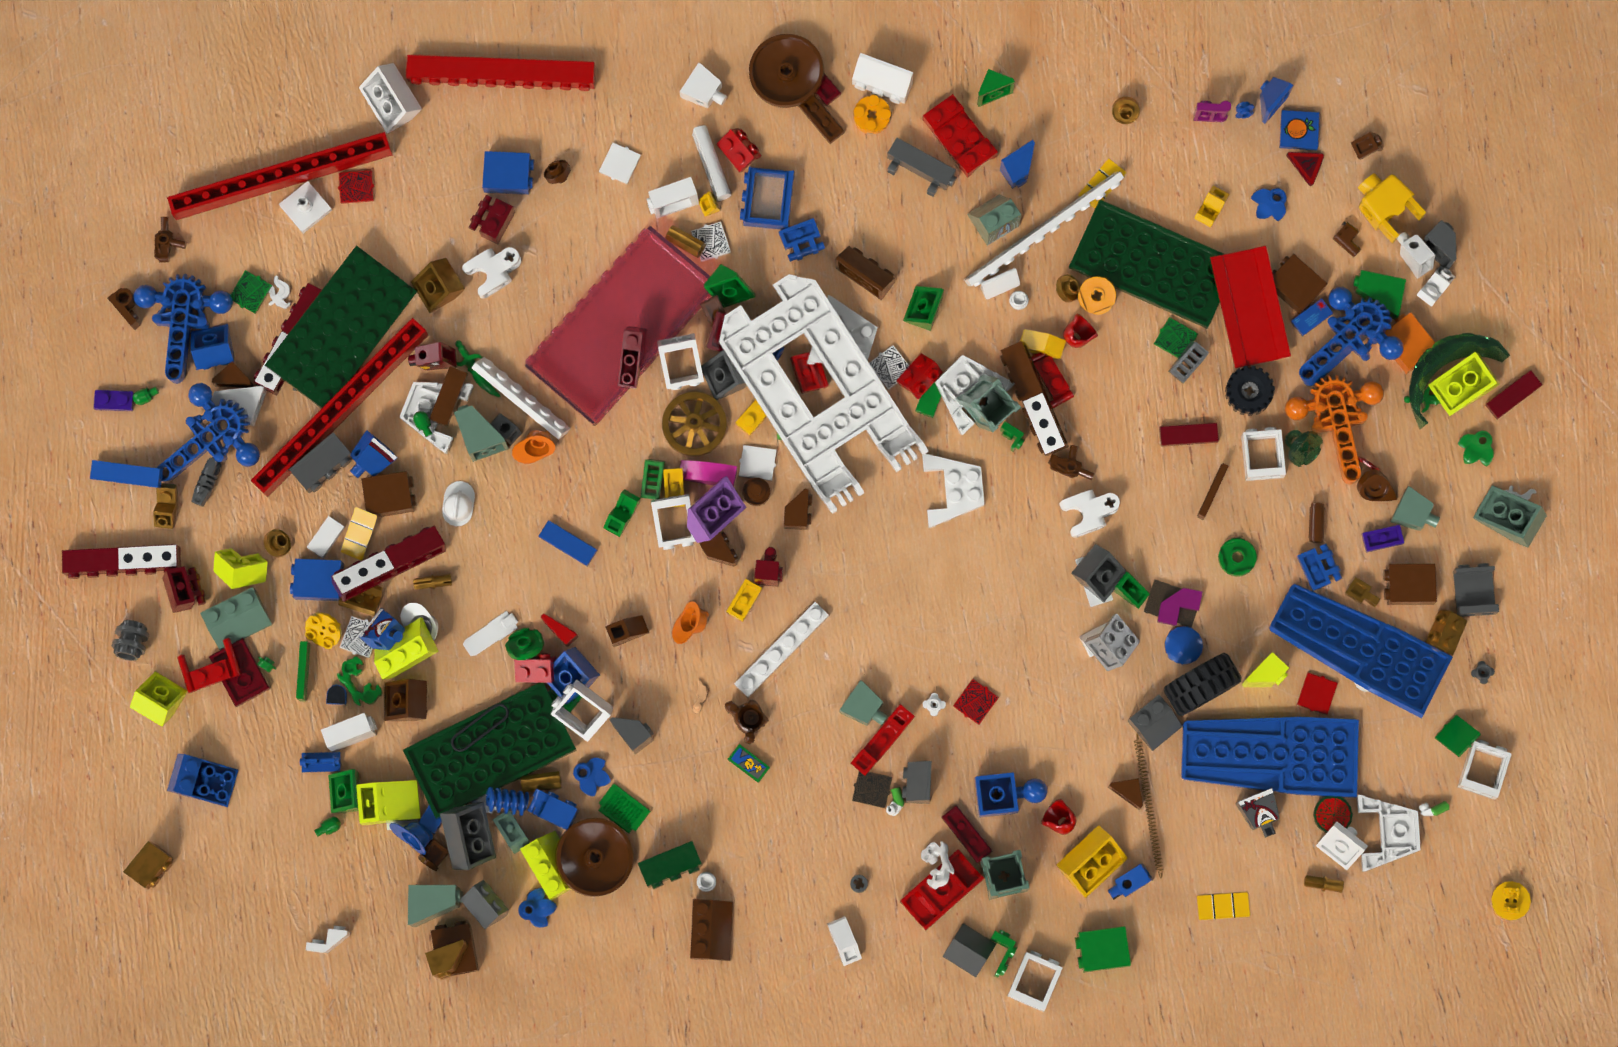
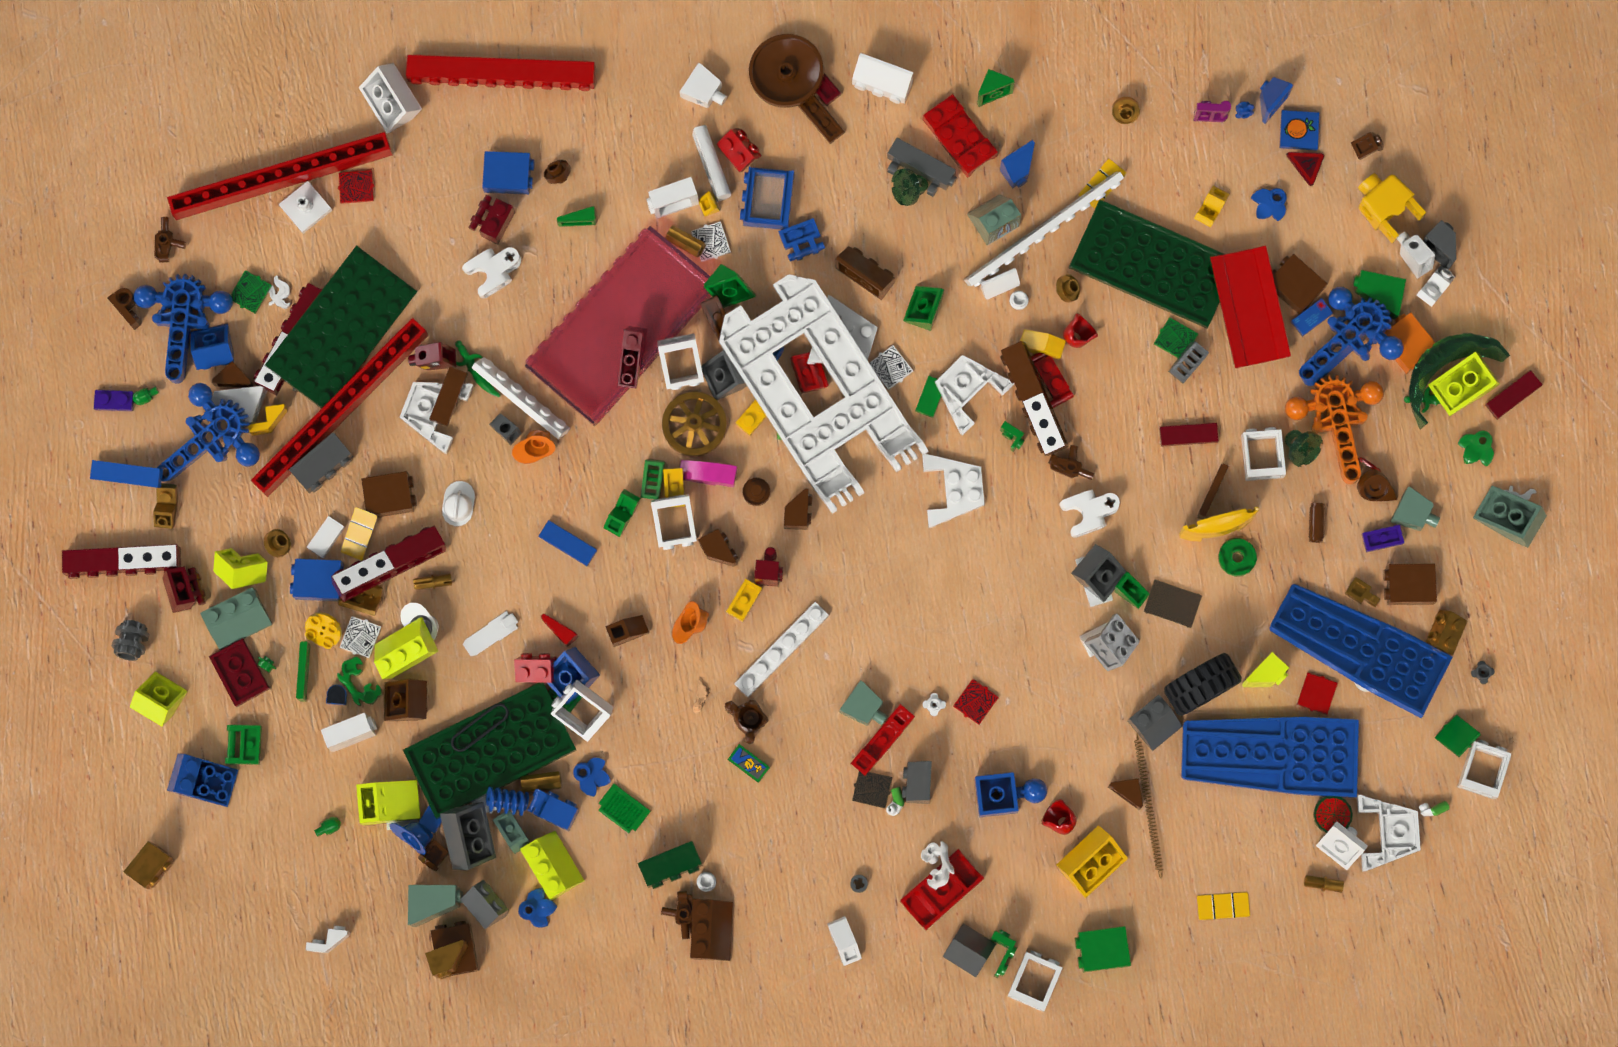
(206, 482): dark grey hinge -> none
(211, 673): red plate -> none
(249, 744): none -> green plate
(274, 415): none -> yellow slope
(321, 762): blue hinge -> none
(343, 791): green slope -> none
(371, 456): blue torso -> none
(382, 631): blue torso -> none
(422, 422): green cylinder -> none
(437, 284): pearl gold slope -> none
(478, 434): sand green slope -> none
(524, 644): green tile -> none
(583, 217): none -> green slope
(594, 857): reddish brown dish -> none
(619, 163): white piece -> none
(633, 733): dark grey slope -> none
(683, 913): none -> reddish brown piece
(714, 336): dark red tile -> none
(714, 511): medium lavender slope -> none
(757, 462): white piece -> none
(872, 125): light orange plate -> none
(907, 187): none -> clear green tile
(920, 375): red bracket -> none
(966, 834): dark red tile -> none
(997, 407): sand green container -> none
(1011, 865): sand green container -> none
(1102, 285): light orange plate -> none
(1138, 876): blue torso -> none
(1170, 607): magenta tile -> none
(1183, 645): blue dish -> none
(1218, 525): none -> yellow slope
(1260, 384): black bush -> none
(1260, 811): torso -> none
(1314, 569): blue plate -> none
(1345, 237): reddish brown piece -> none
(1474, 590): dark grey panel -> none
(1510, 910): yellow plate -> none

